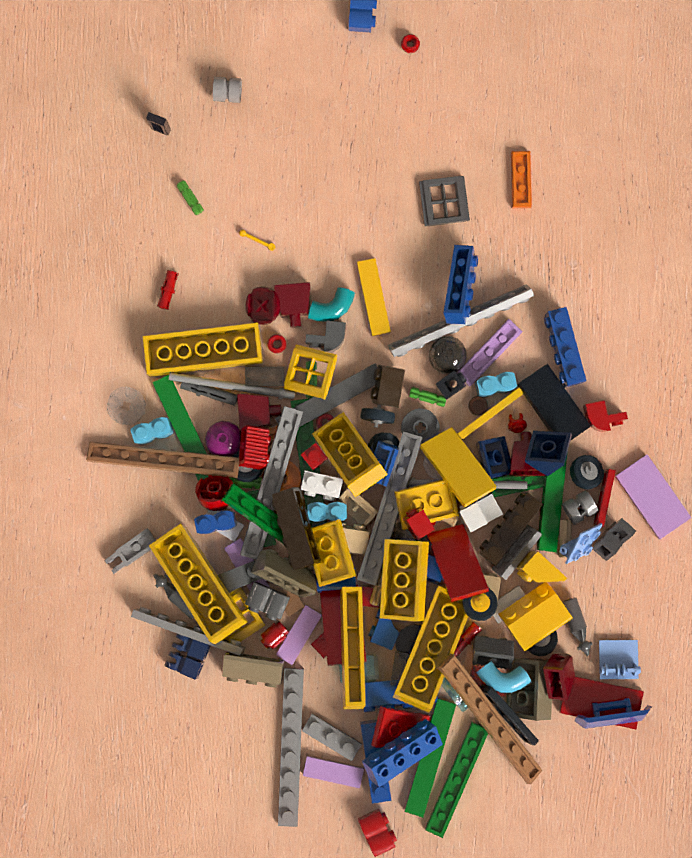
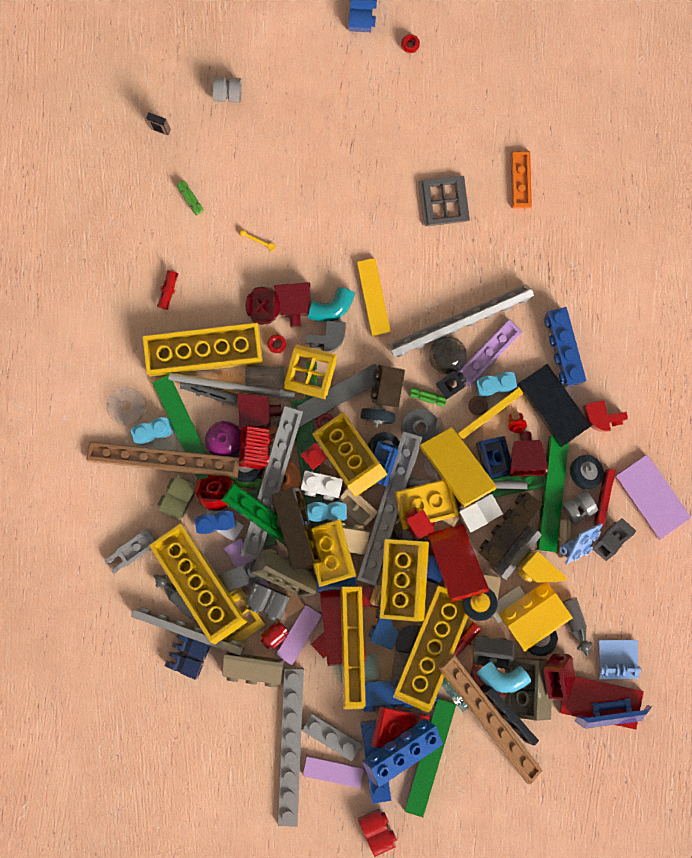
(178, 498): none -> olive brick
(456, 780): green tile -> none
(459, 284): blue brick -> none
(548, 450): dark blue slope -> none

